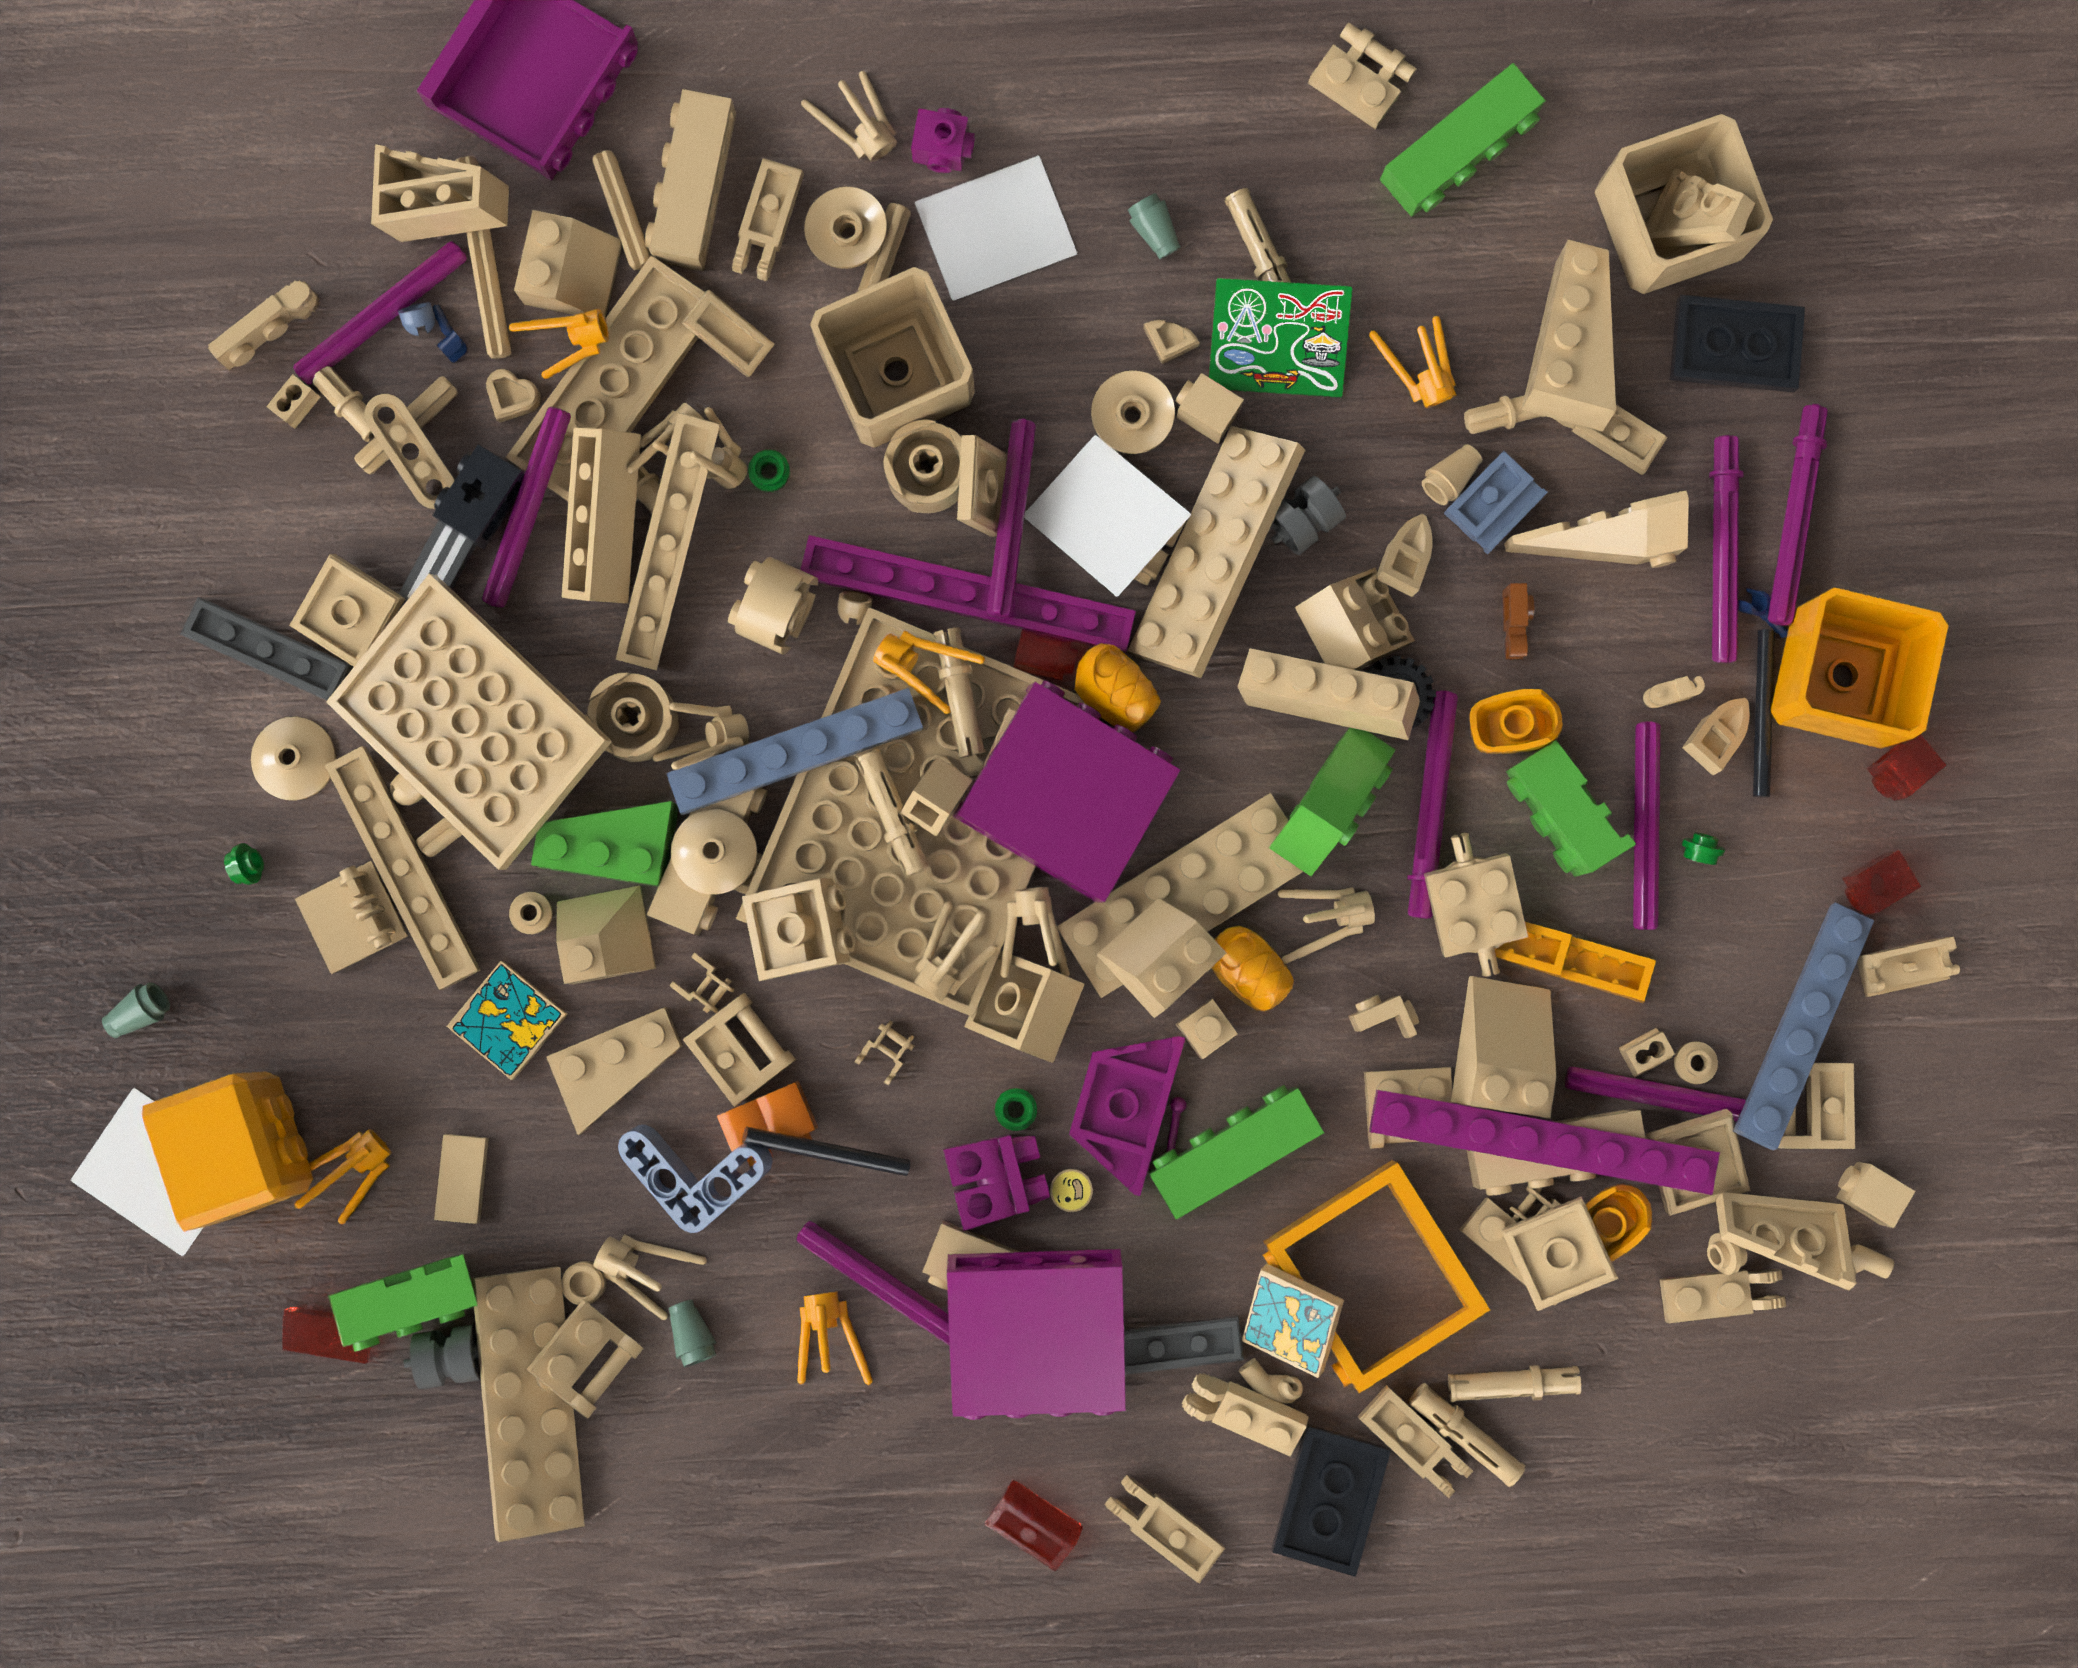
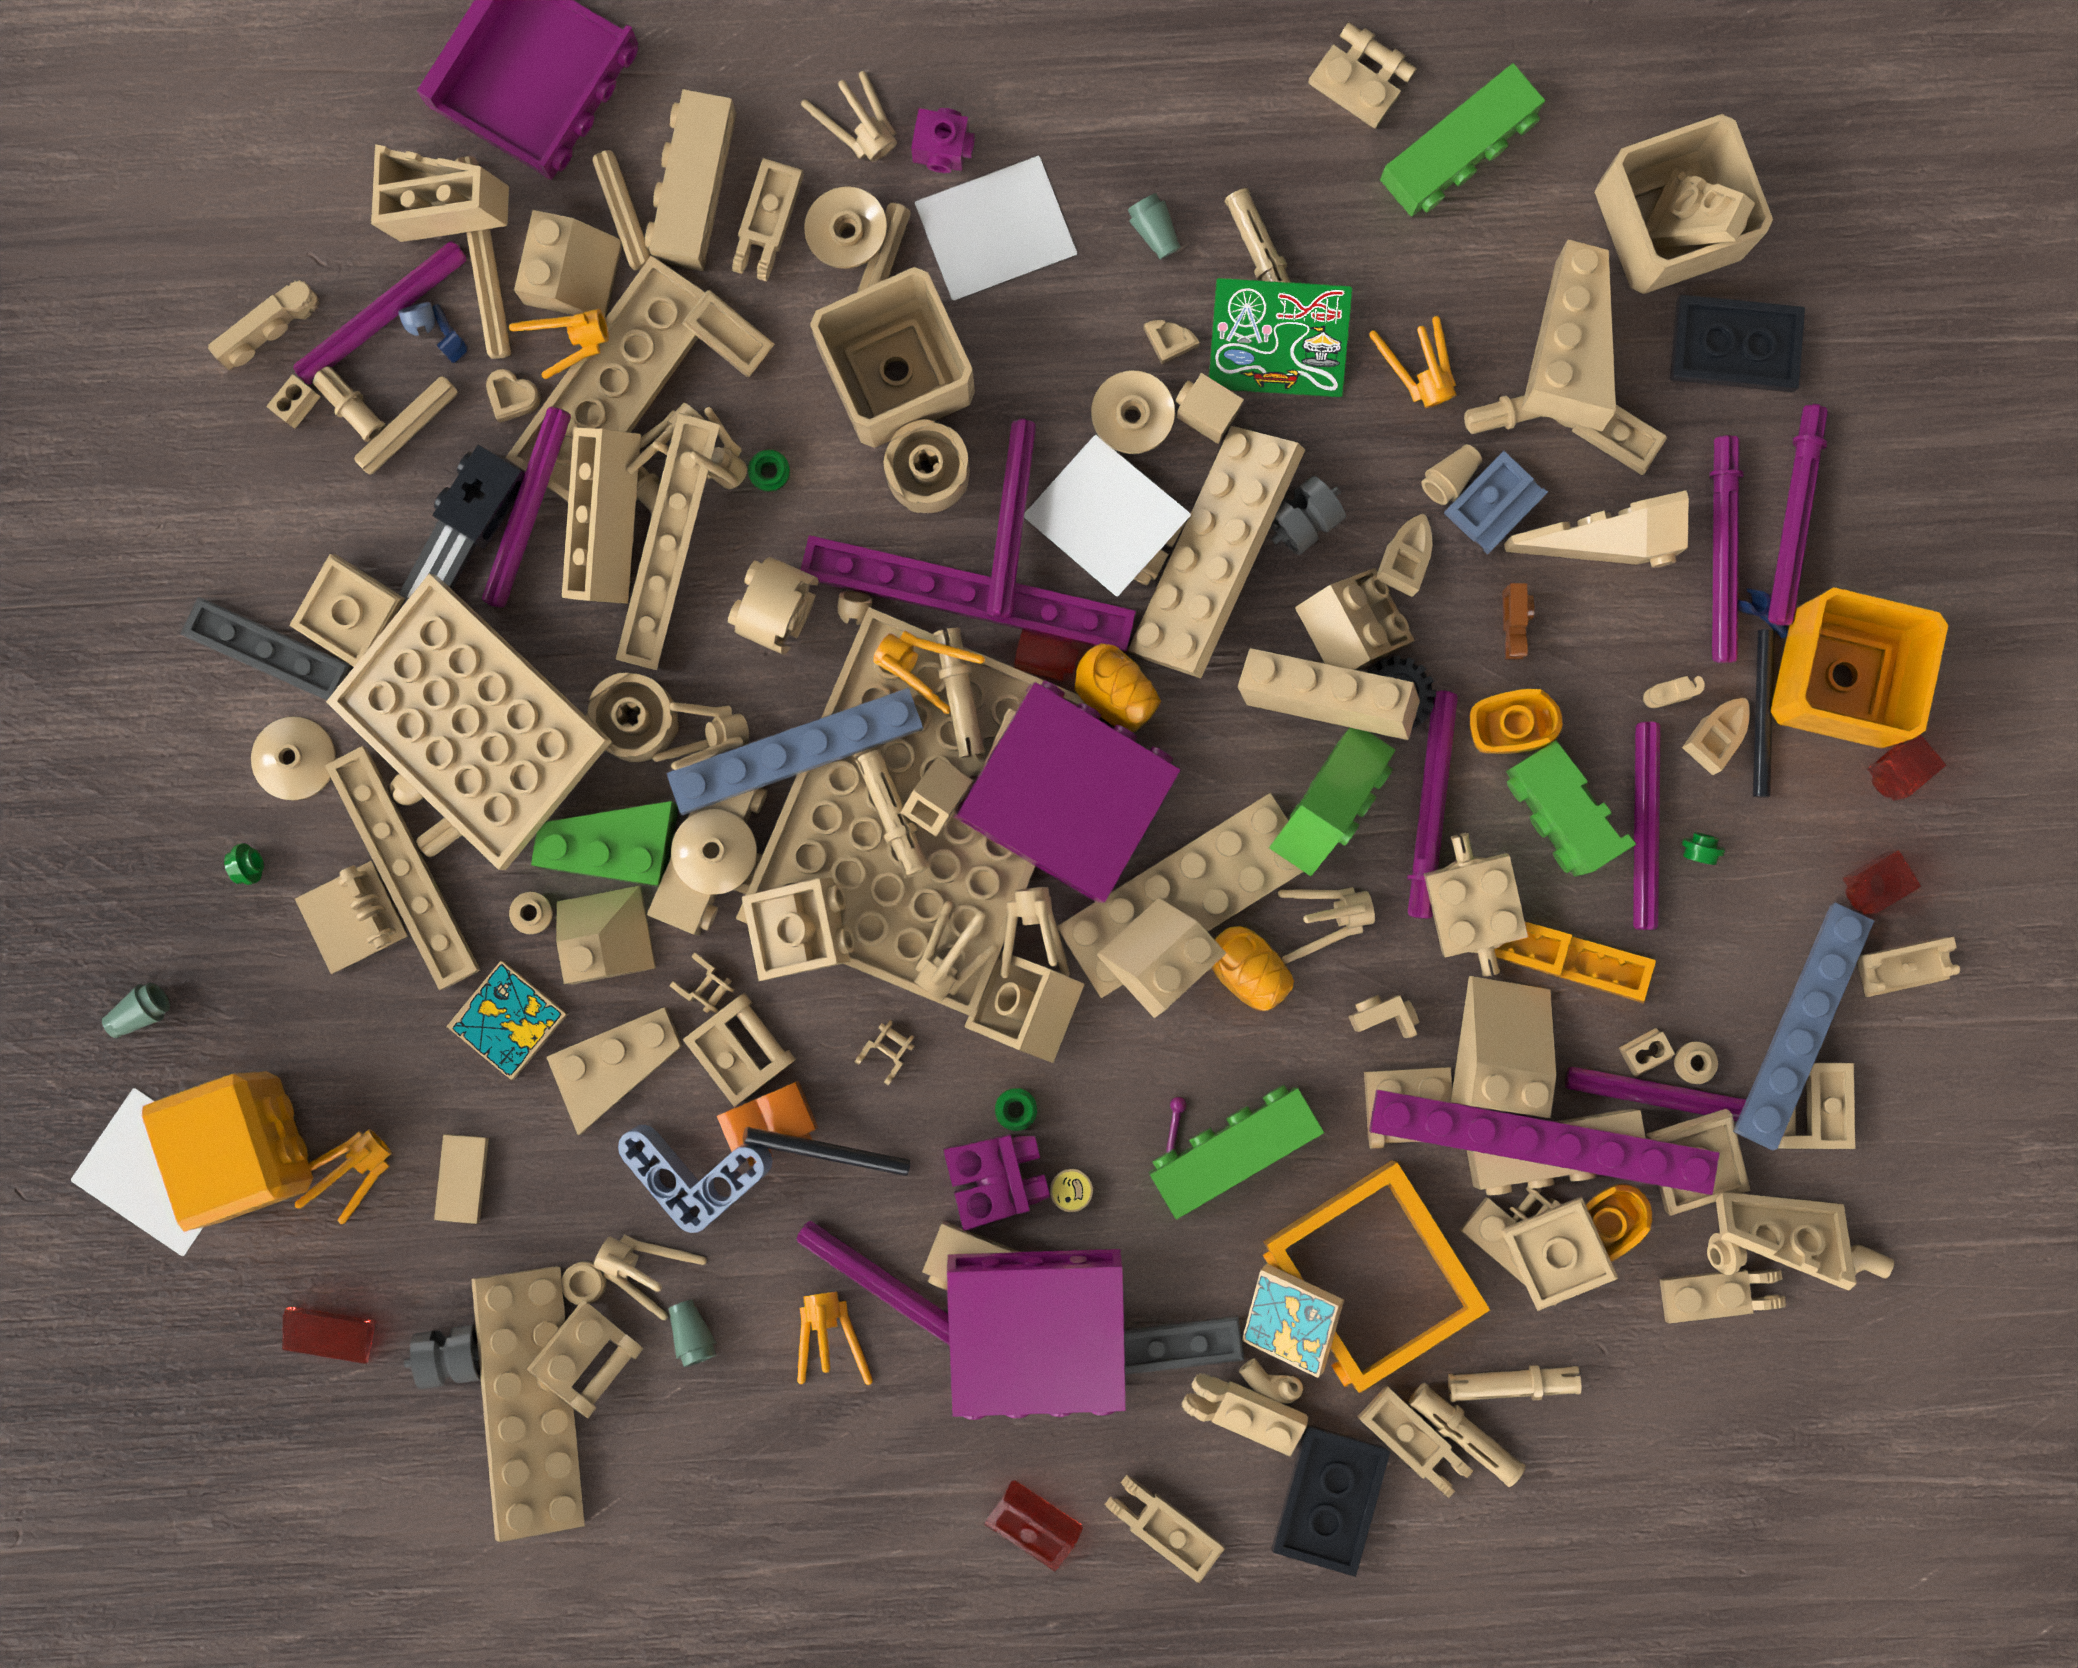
(401, 432): tan plate -> none
(403, 1302): bright green wedge -> none
(980, 484): tan tile -> none
(1125, 1106): magenta wing -> none
(1206, 1028): tan brick -> none
(1874, 1193): tan brick -> none

